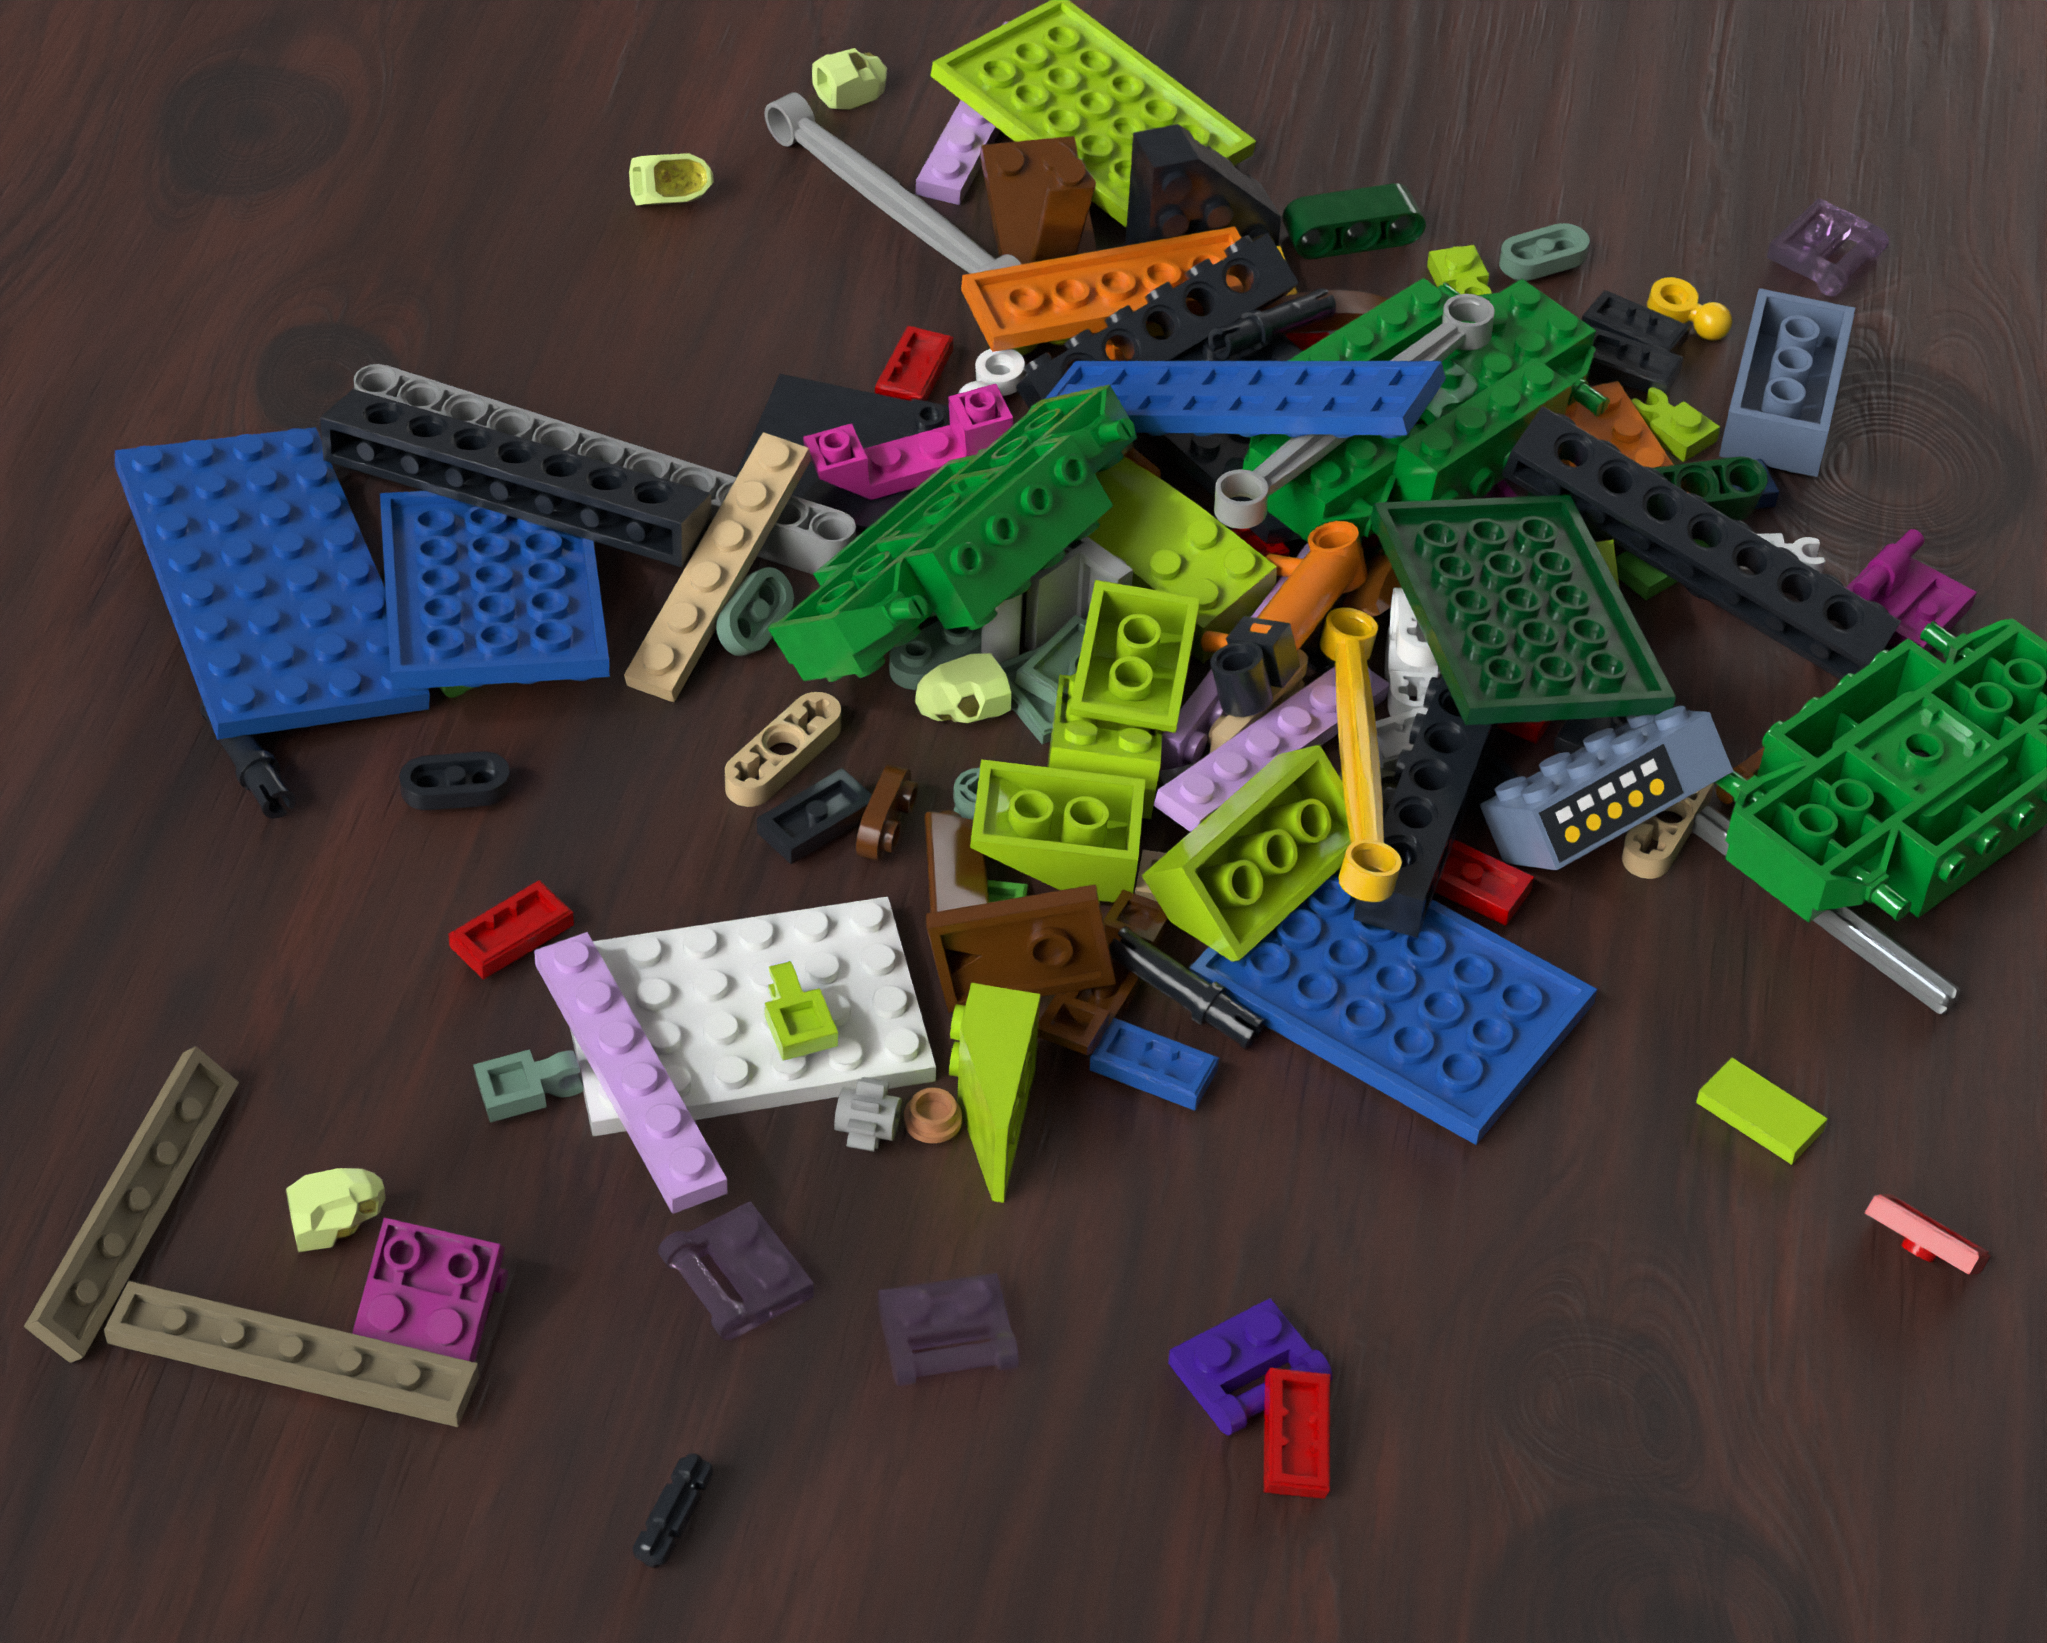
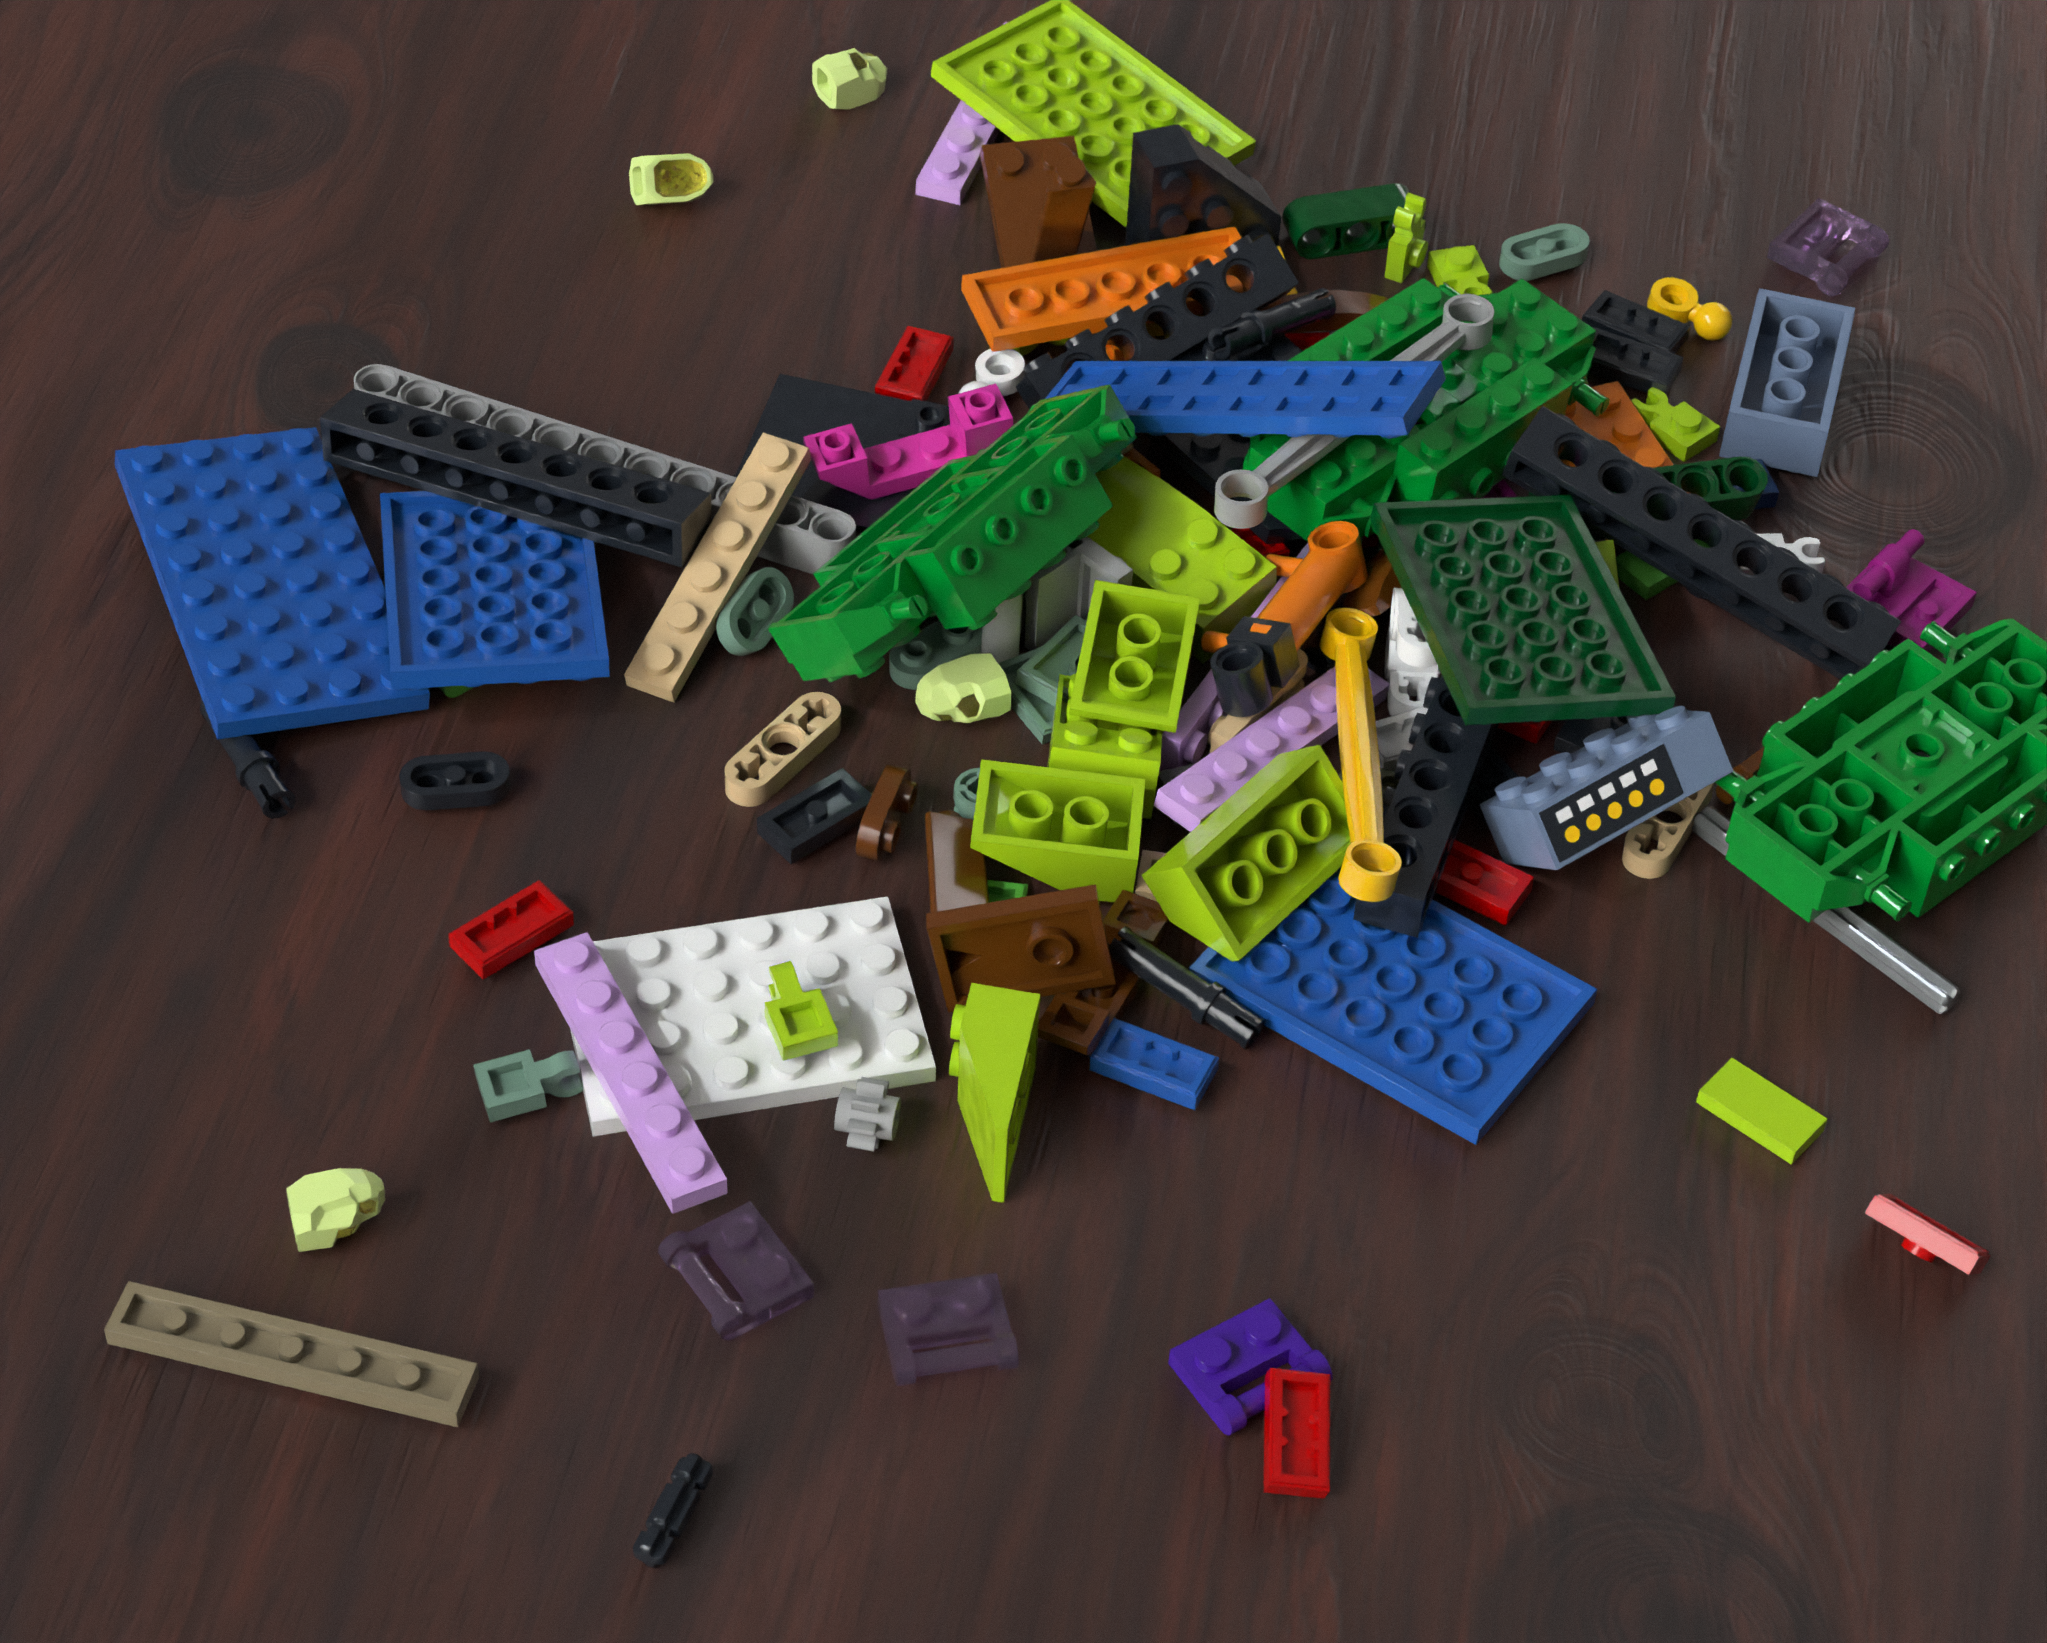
(131, 1206): dark tan plate -> none
(430, 1289): magenta plate -> none
(793, 121): light grey piece -> none
(932, 1116): nougat plate -> none
(1407, 245): none -> lime plate

